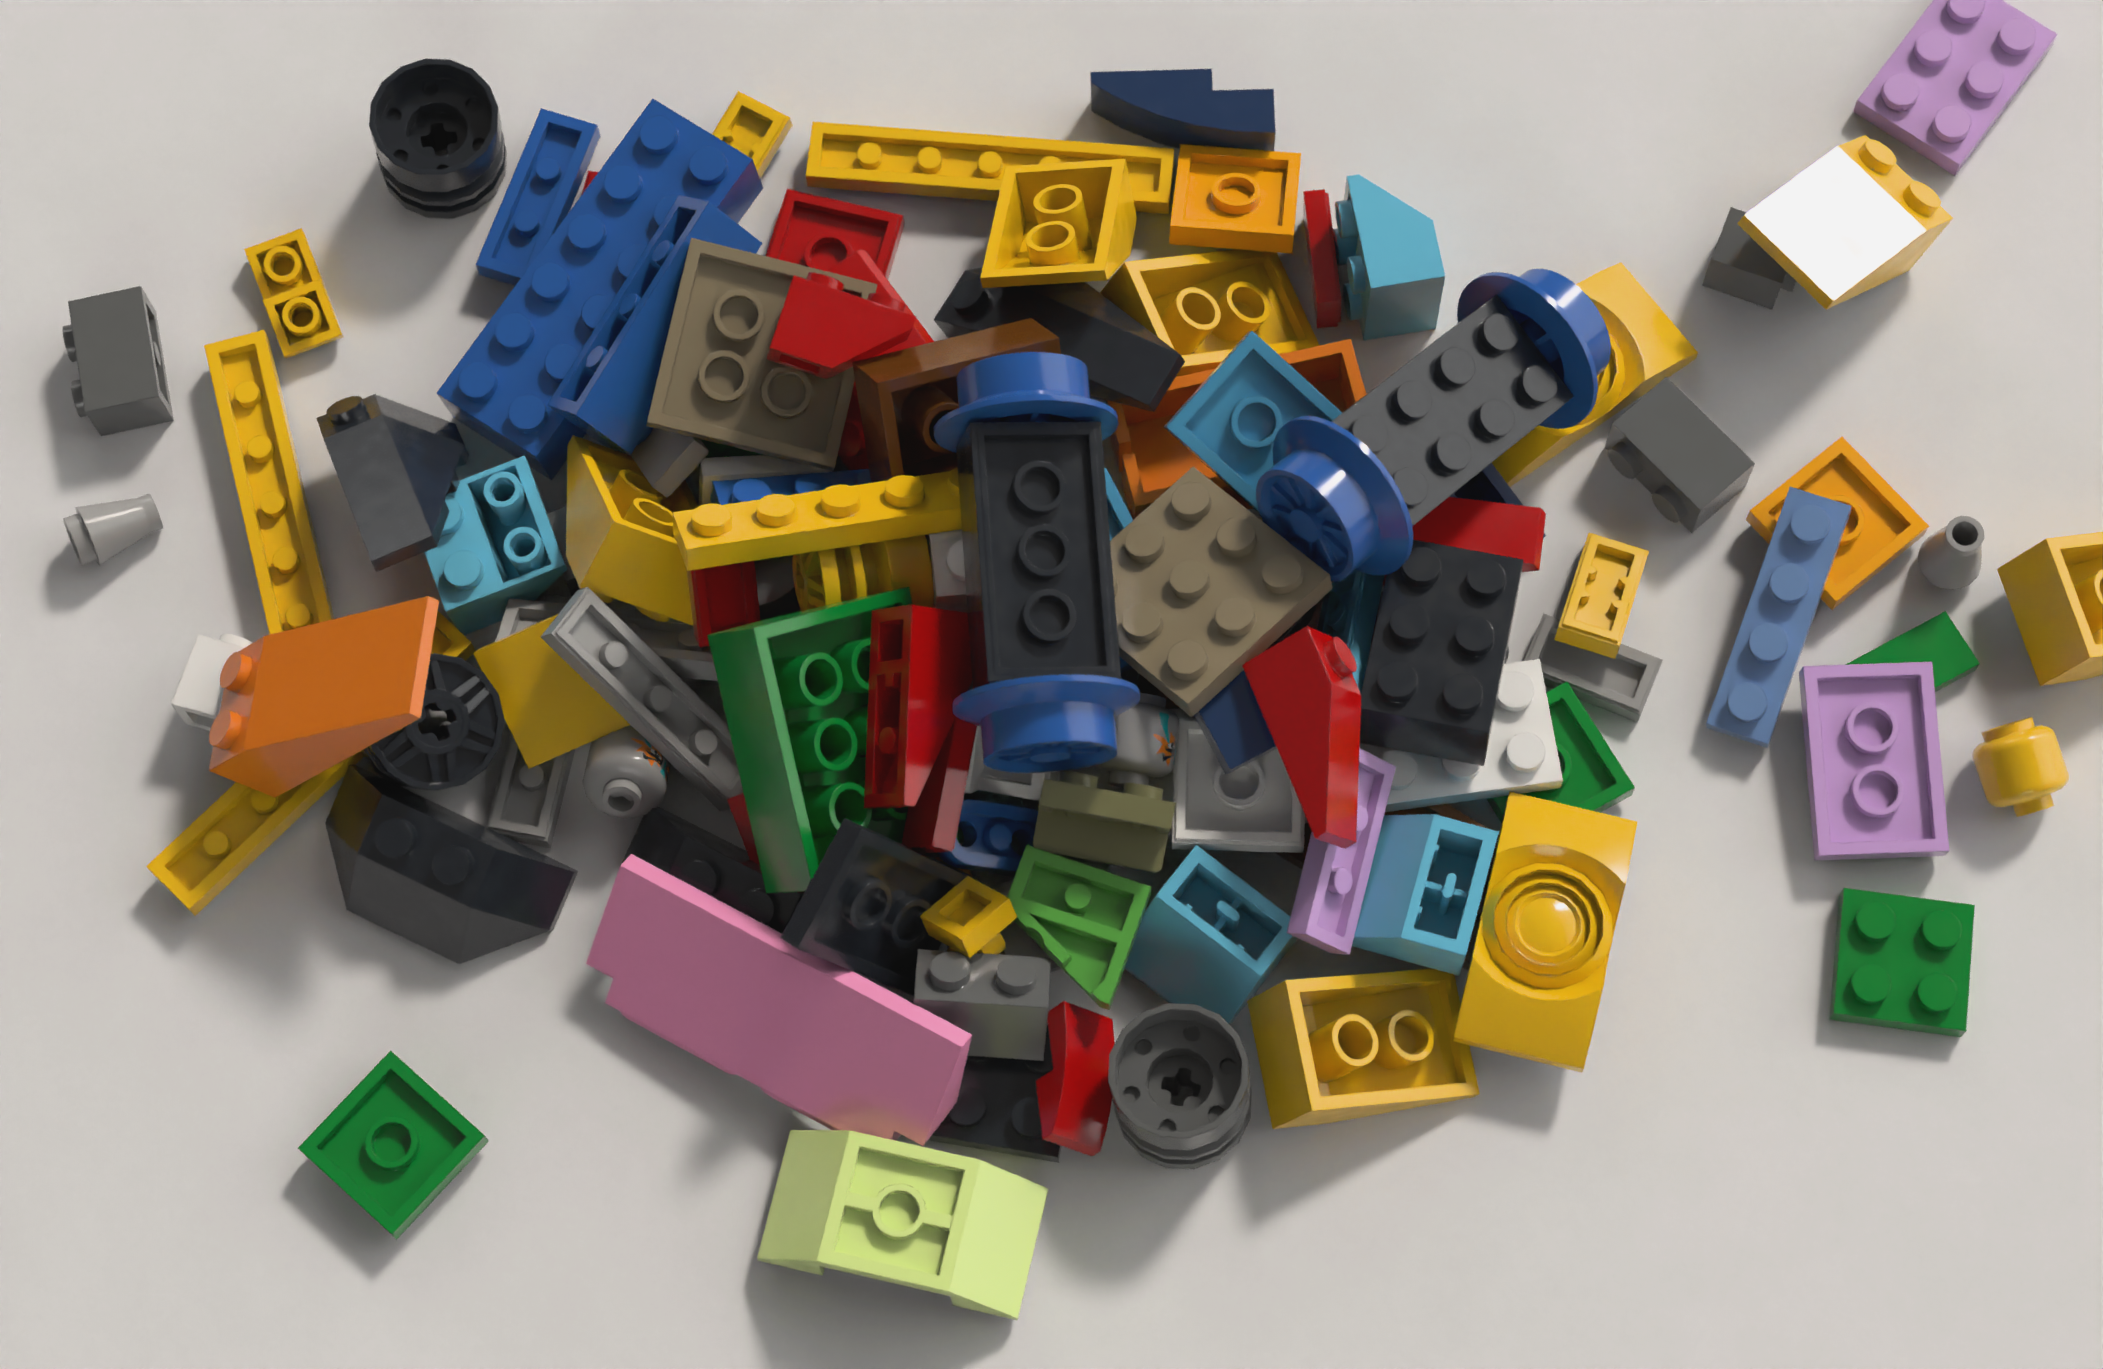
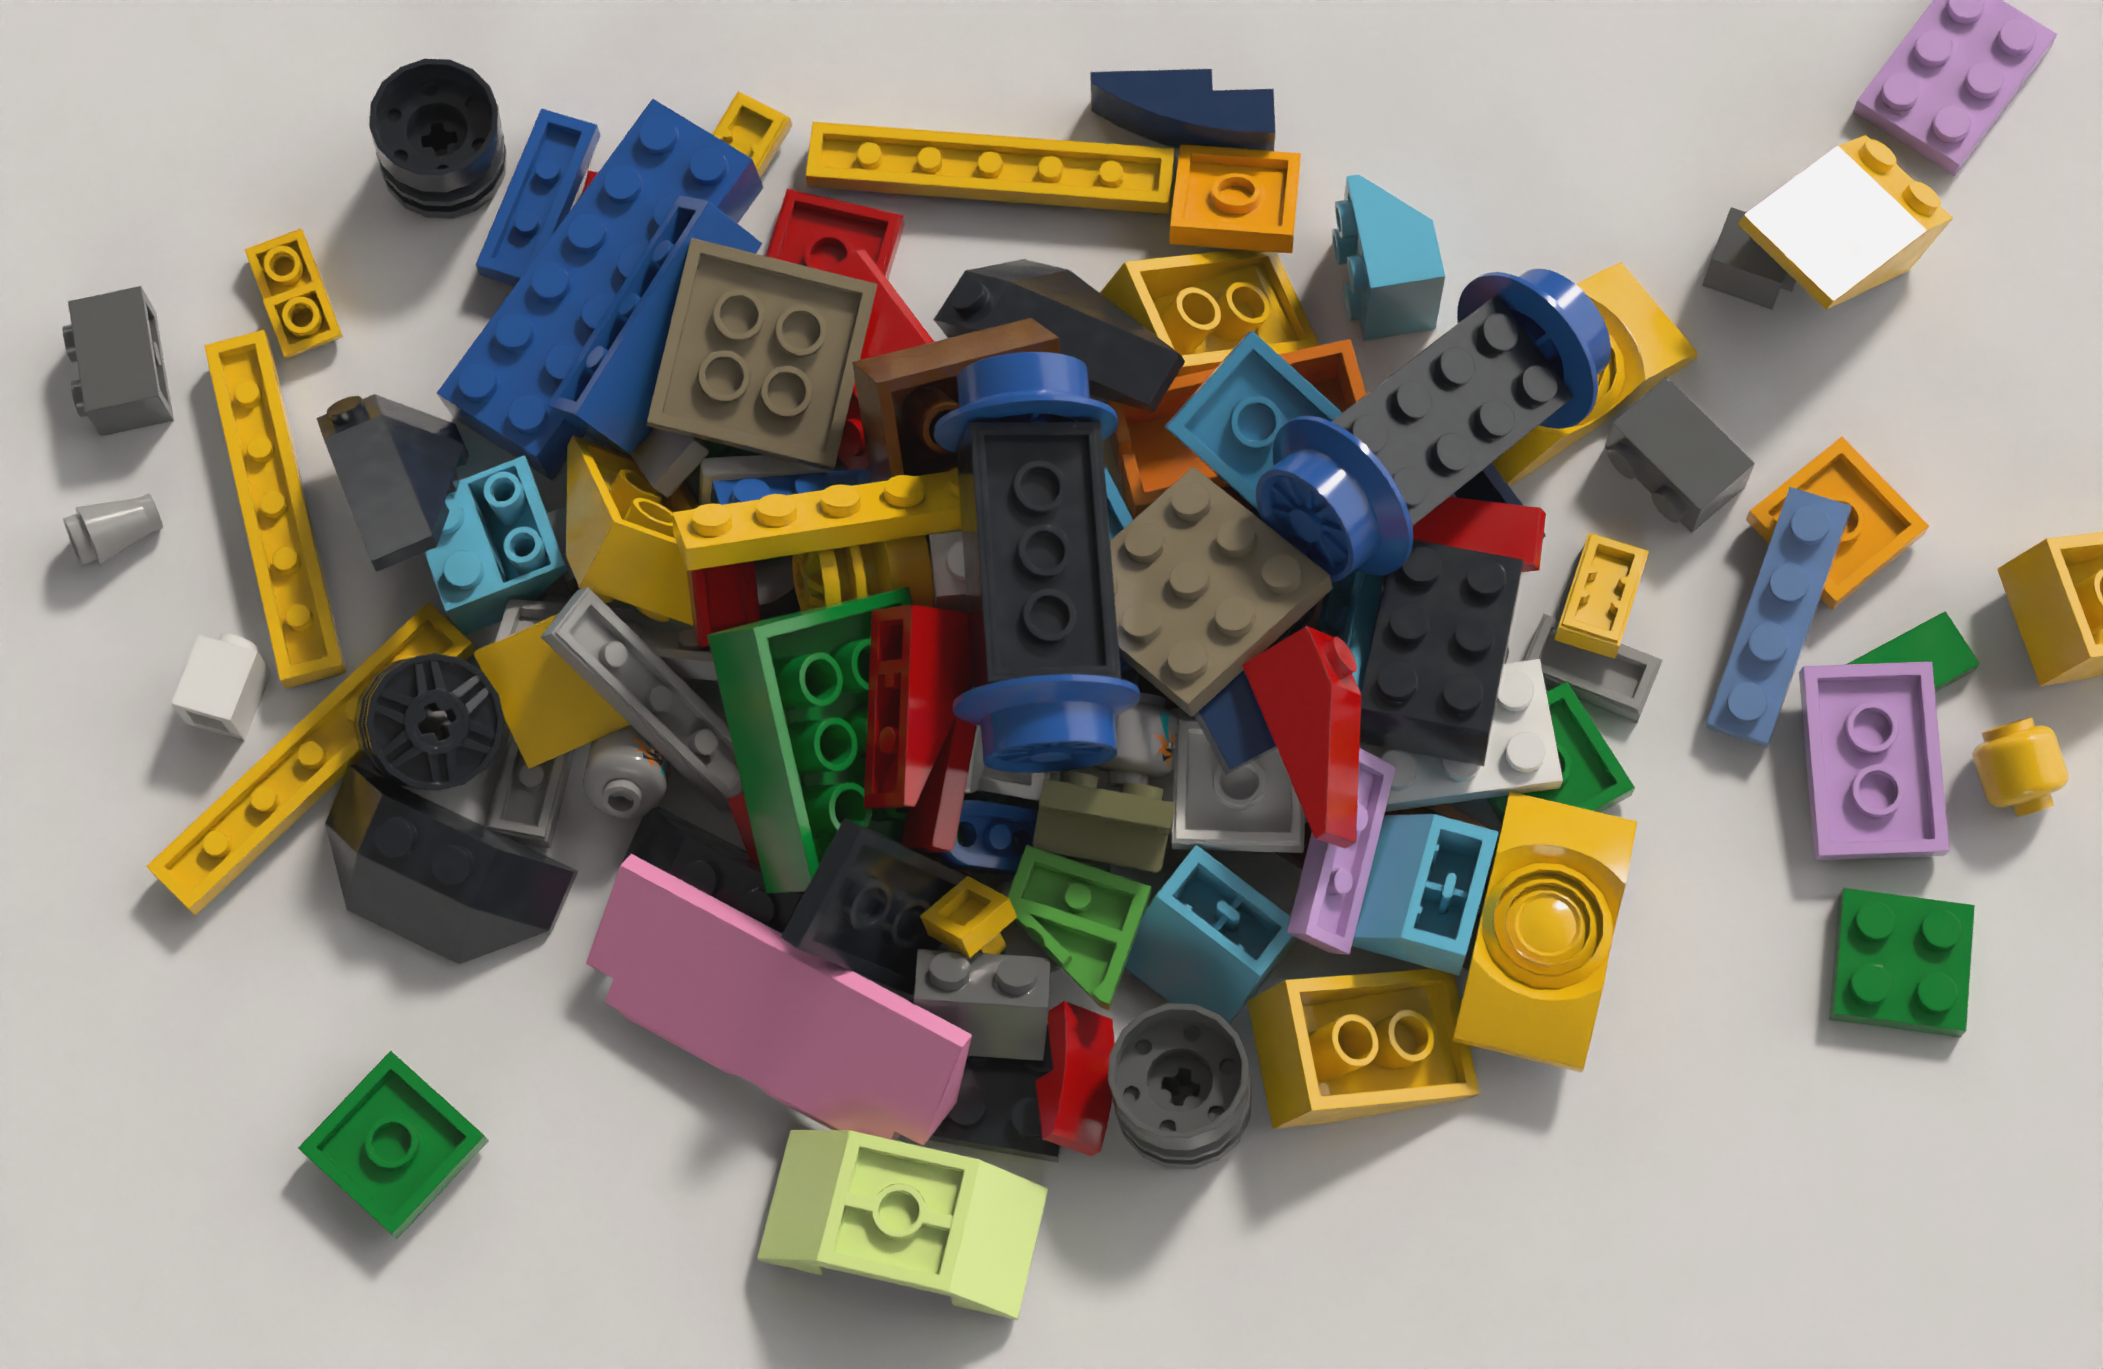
(320, 694): orange slope -> none
(830, 329): red slope -> none
(1060, 224): yellow slope -> none
(1322, 258): red tile -> none
(1953, 554): light grey cone -> none

